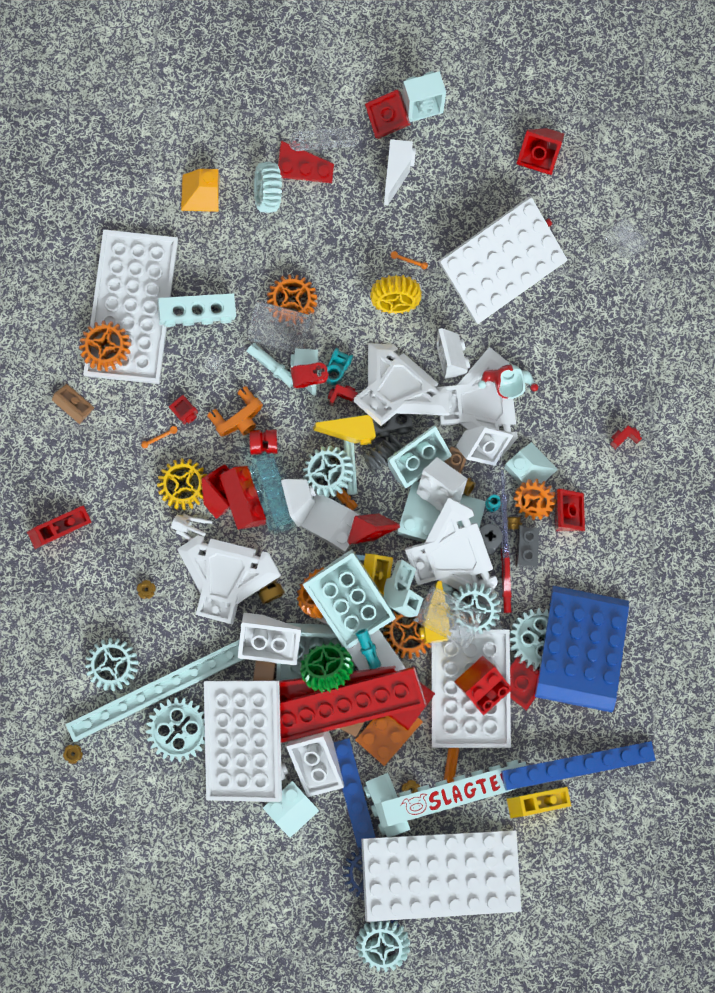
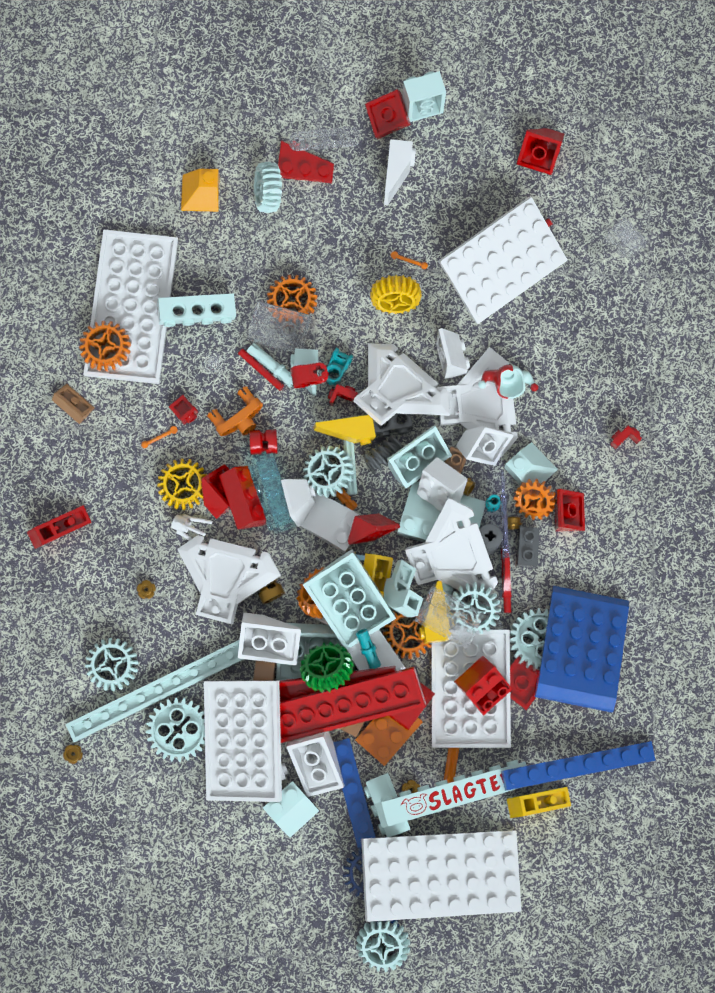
(259, 368): none -> red bar

